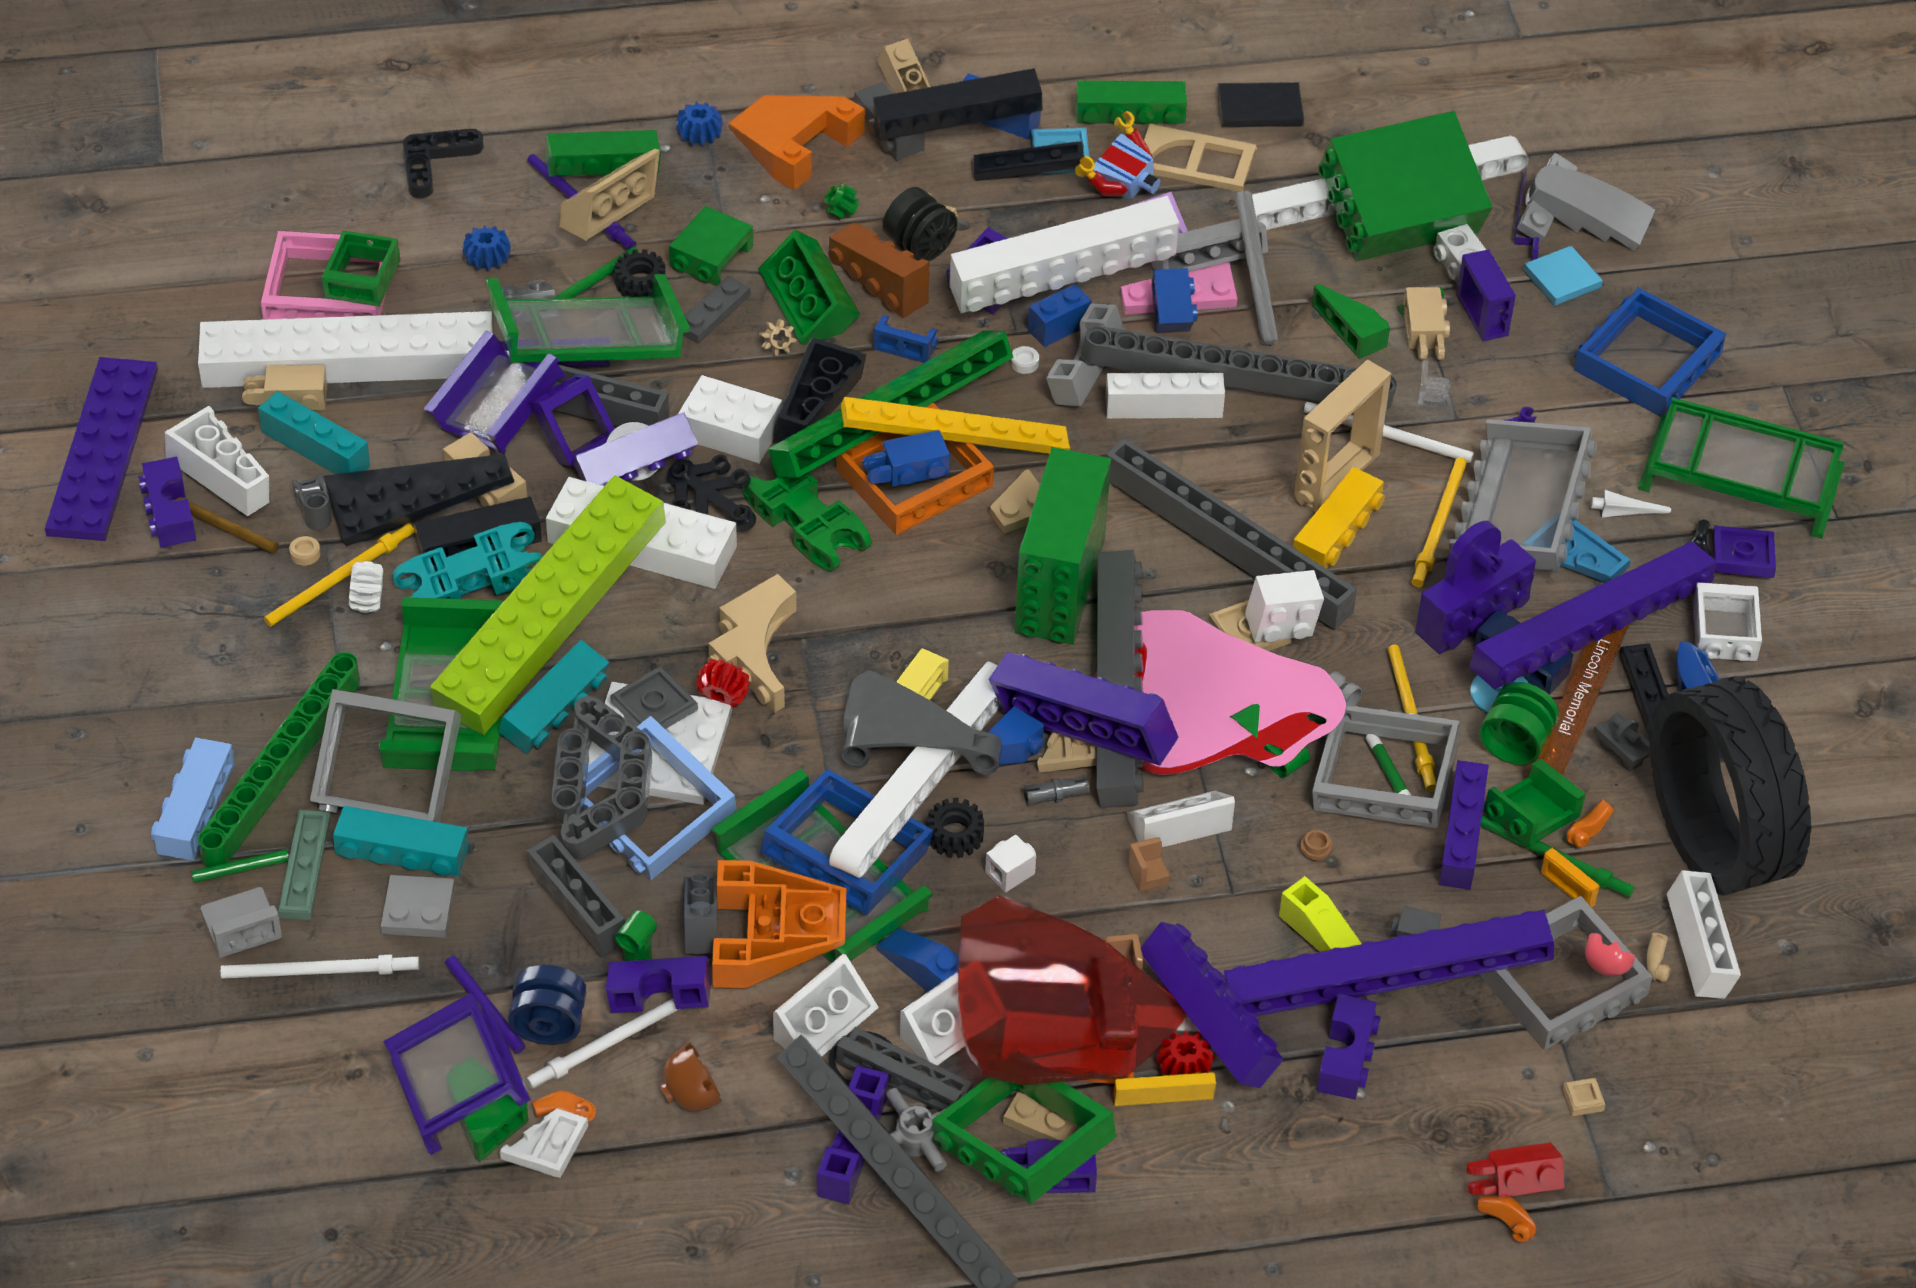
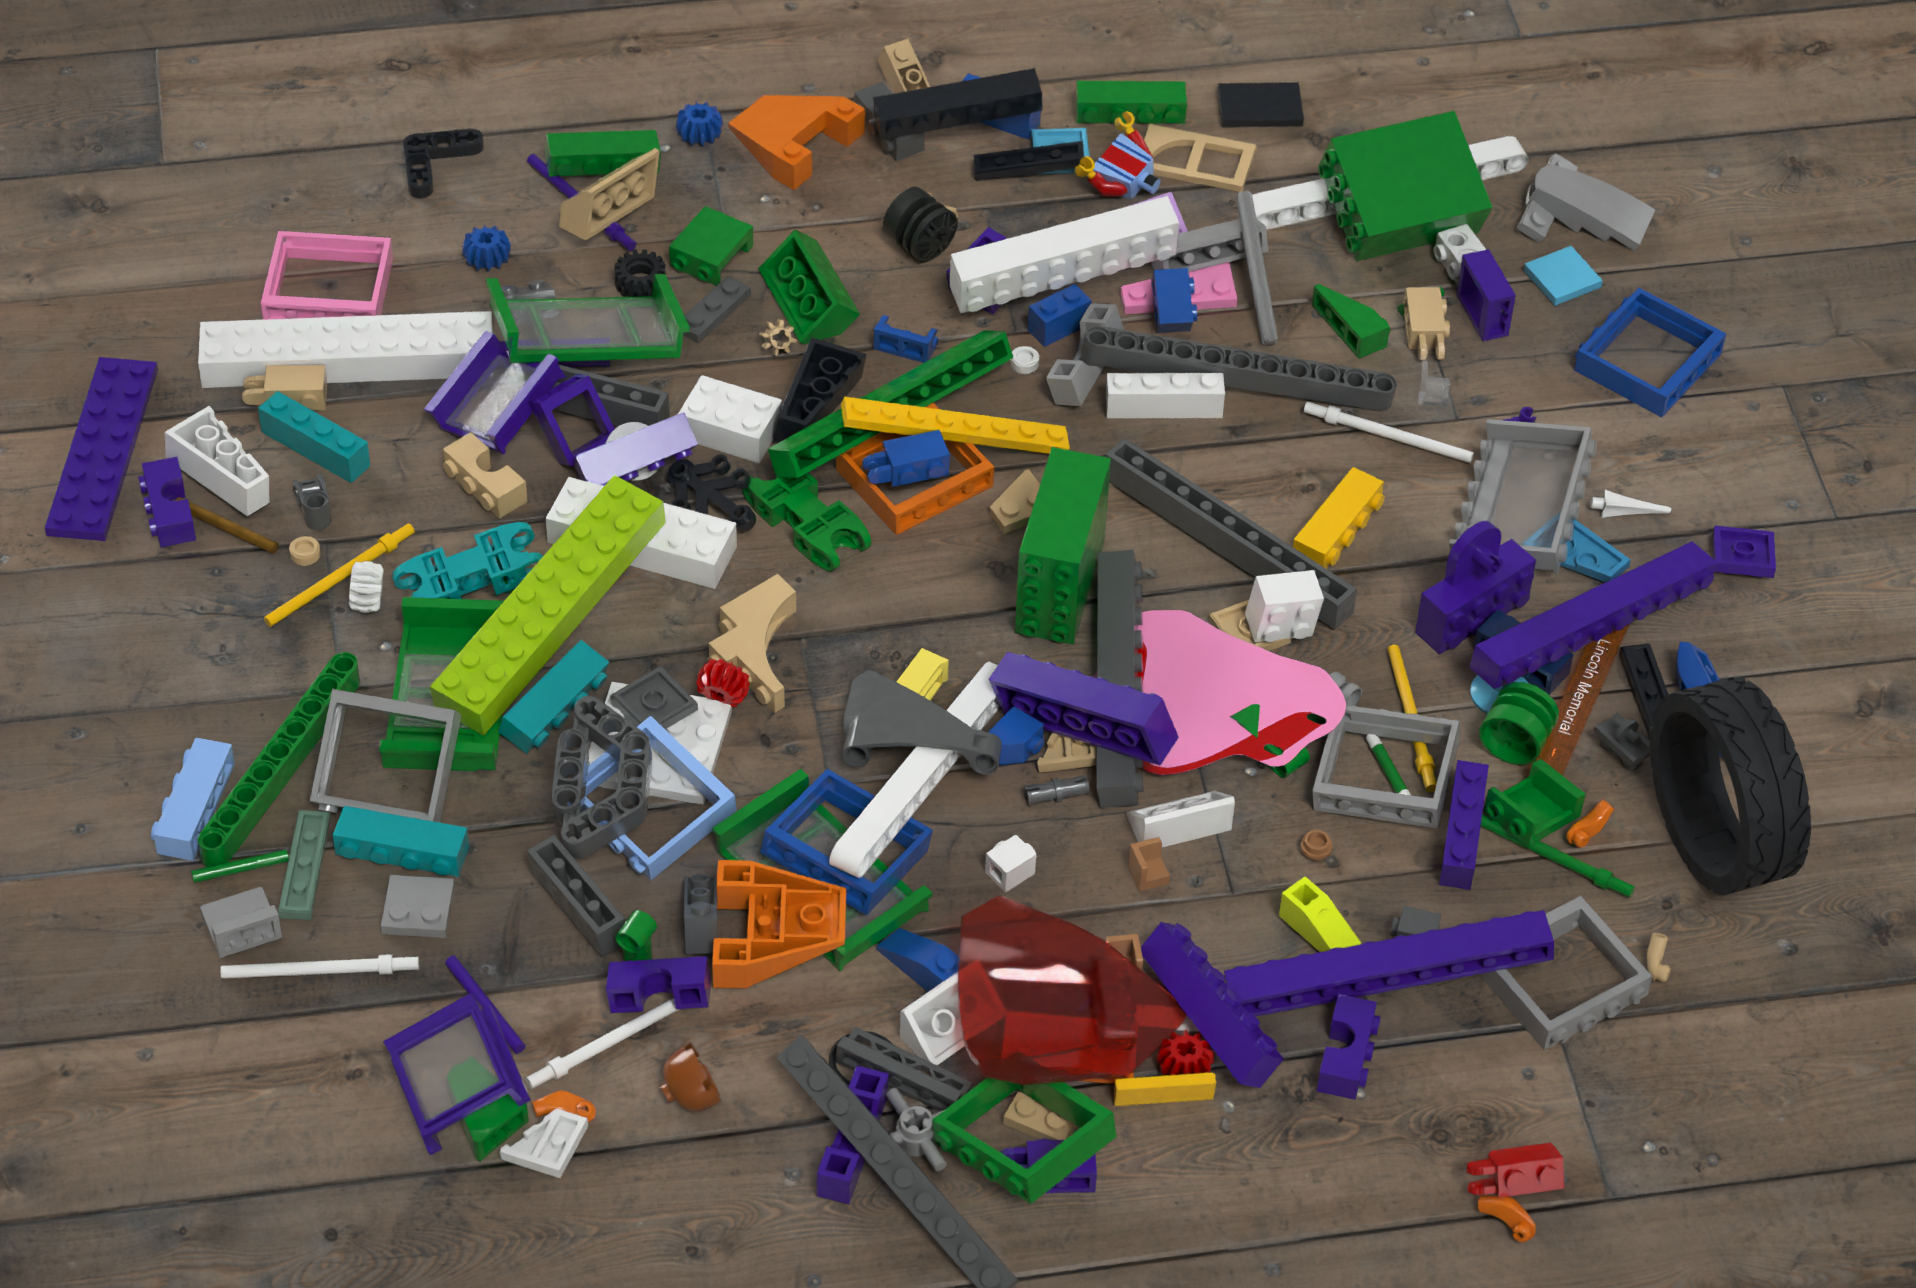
(356, 287): green window -> none
(393, 496): black wing -> none
(457, 531): black brick -> none
(547, 1004): dark blue wheel -> none
(591, 279): green bar -> none
(825, 1008): white slope -> none
(841, 201): green gear -> none
(881, 268): dark orange wedge -> none
(960, 814): black tyre -> none
(1367, 396): tan window -> none
(1425, 559): yellow bar -> none
(1524, 240): dark purple piece -> none
(1569, 877): light orange tile -> none
(1583, 1097): tan tile -> none
(1607, 959): coral hair -> none
(1700, 536): black bar -> none
(1703, 934): white brick -> none
(1727, 621): window -> none
(1746, 460): piece -> none

